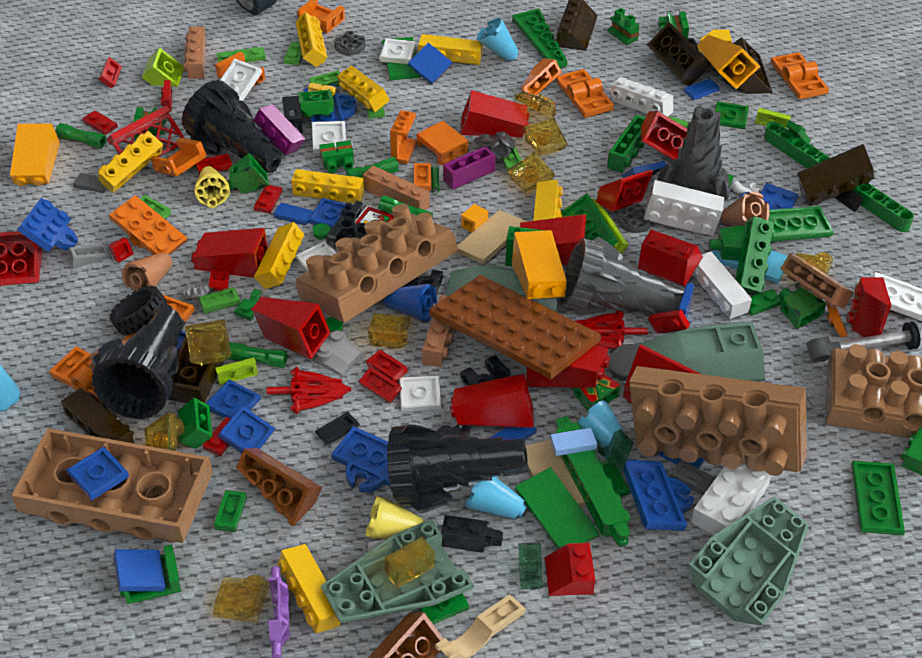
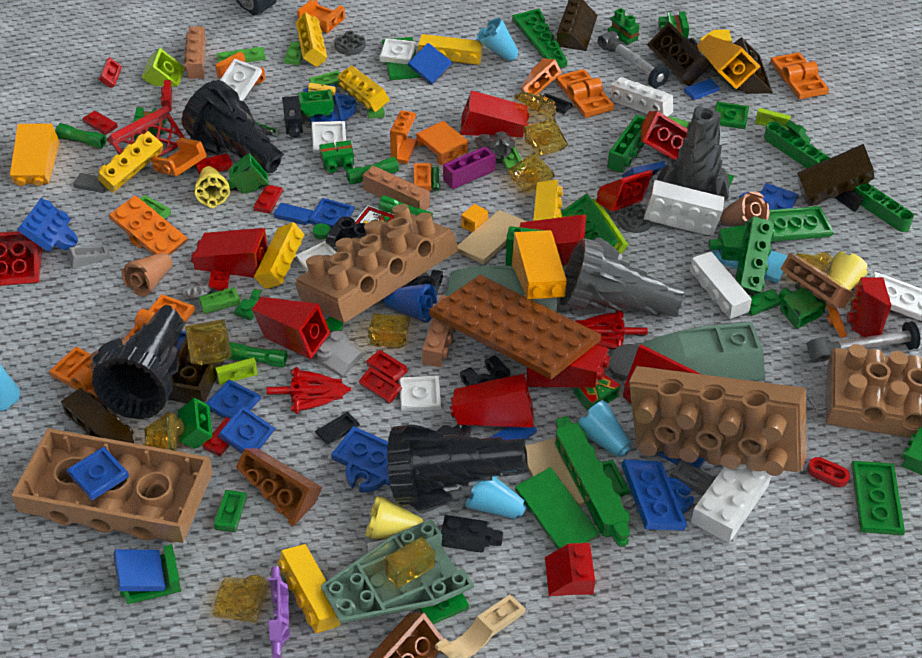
(121, 249): red tile -> none
(126, 318): black tyre -> none
(279, 129): magenta brick -> none
(327, 186): yellow brick -> none
(352, 210): black tile -> none
(530, 565): clear green slope -> none
(562, 105): none -> black tile
(573, 441): light blue tile -> none
(617, 451): clear green slope -> none
(657, 76): none -> piece
(669, 257): red slope -> none
(669, 321): red plate -> none
(686, 299): blue tile -> none
(739, 189): white arm -> none
(750, 562): sand green wedge -> none
(828, 472): none -> red plate
(848, 269): none -> light yellow cone

